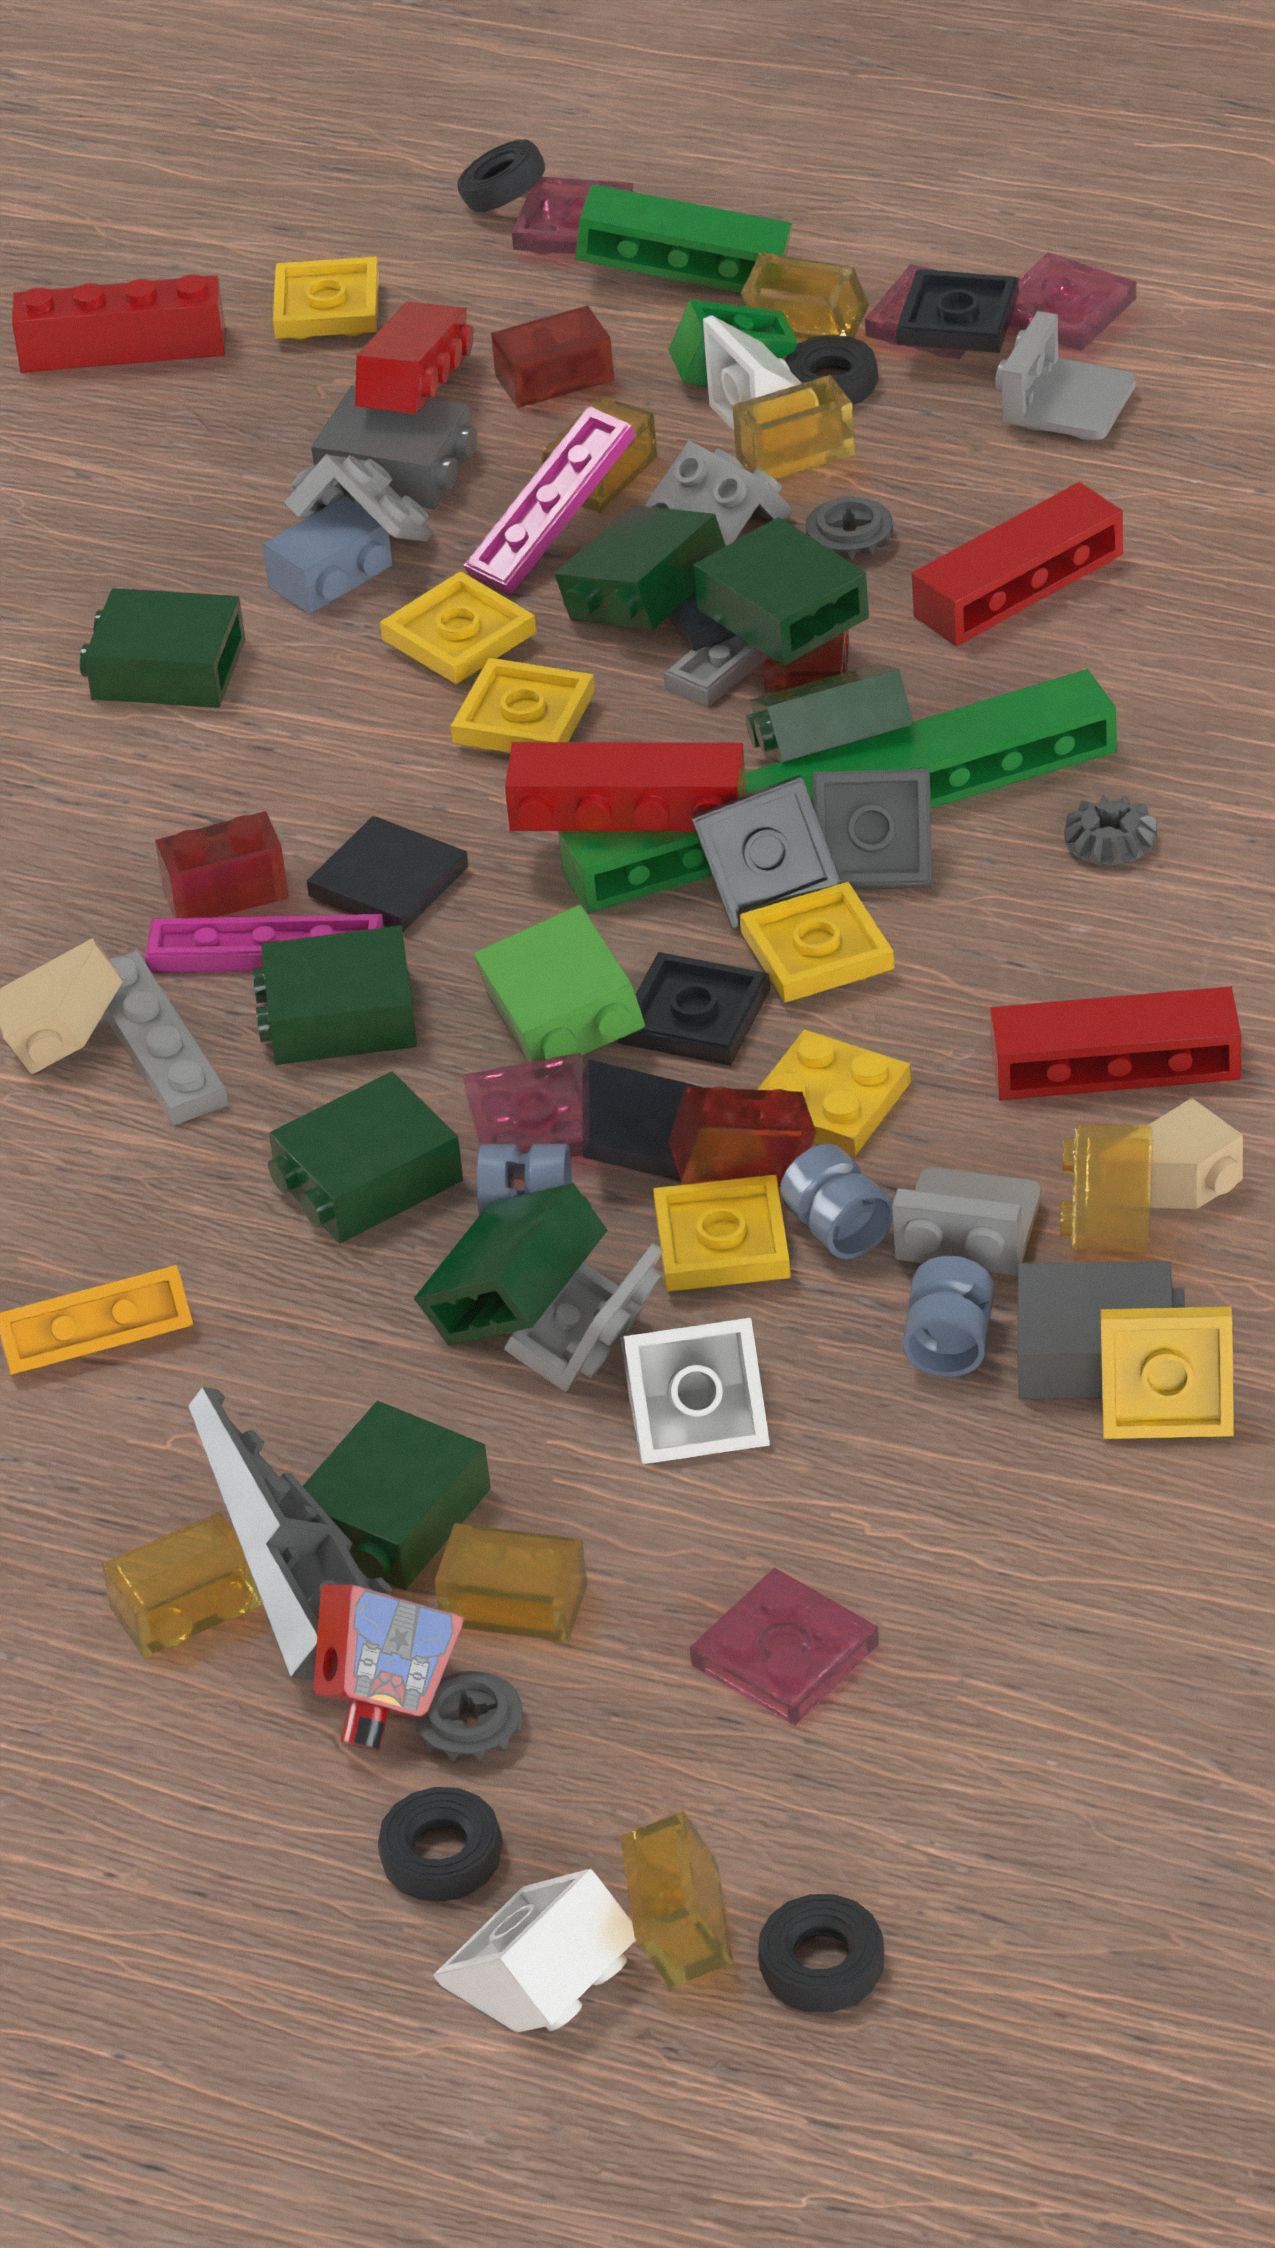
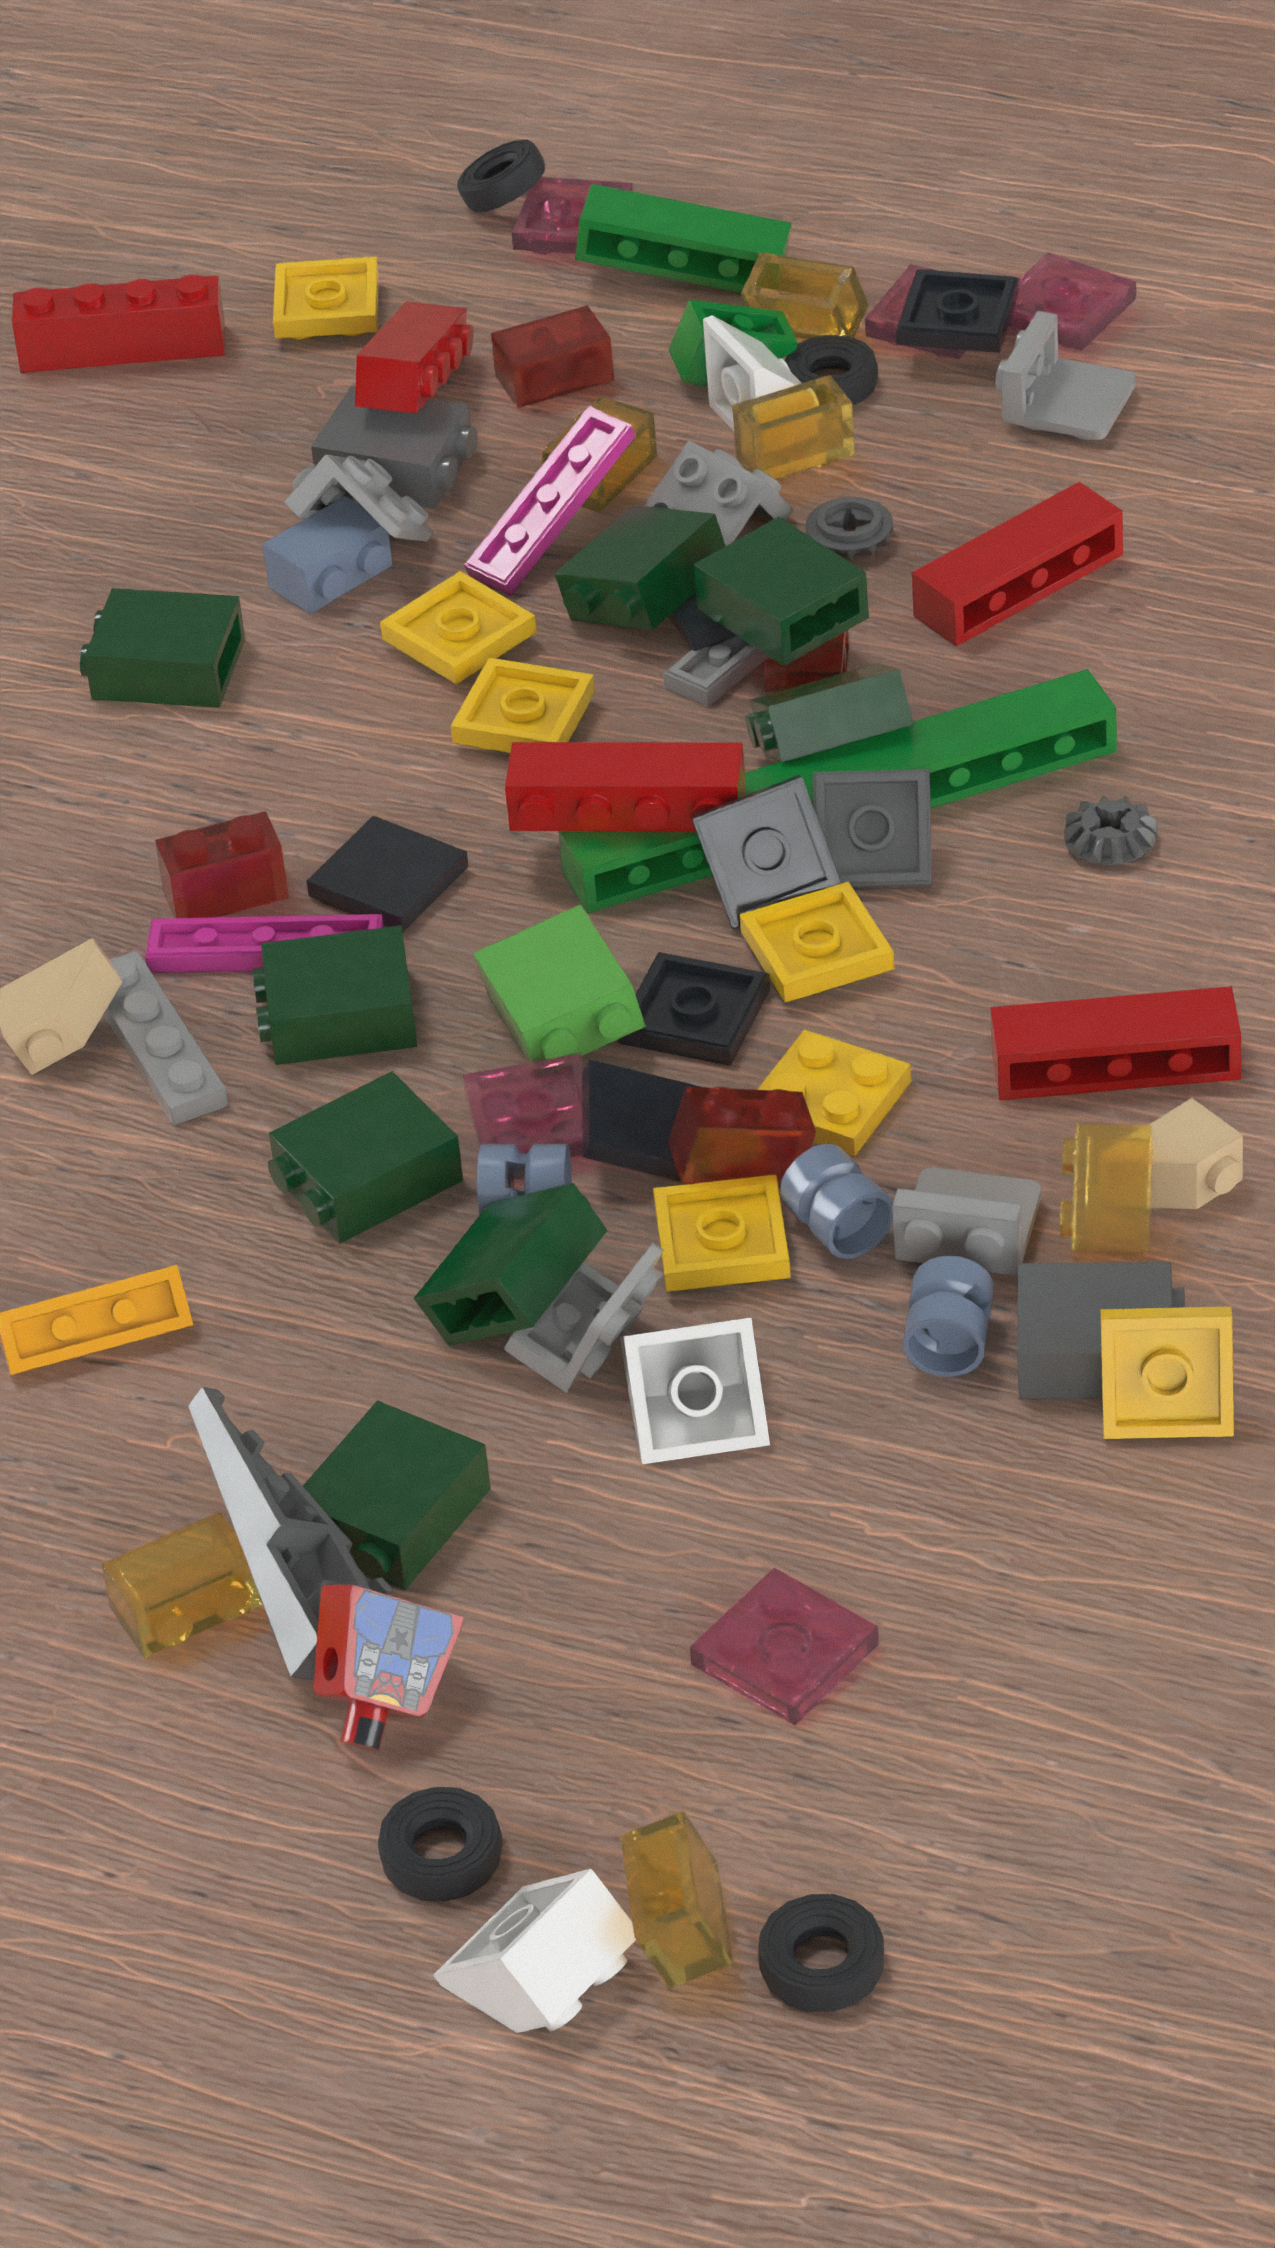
(493, 1704): dark grey gear -> none
(512, 1581): clear yellow piece -> none

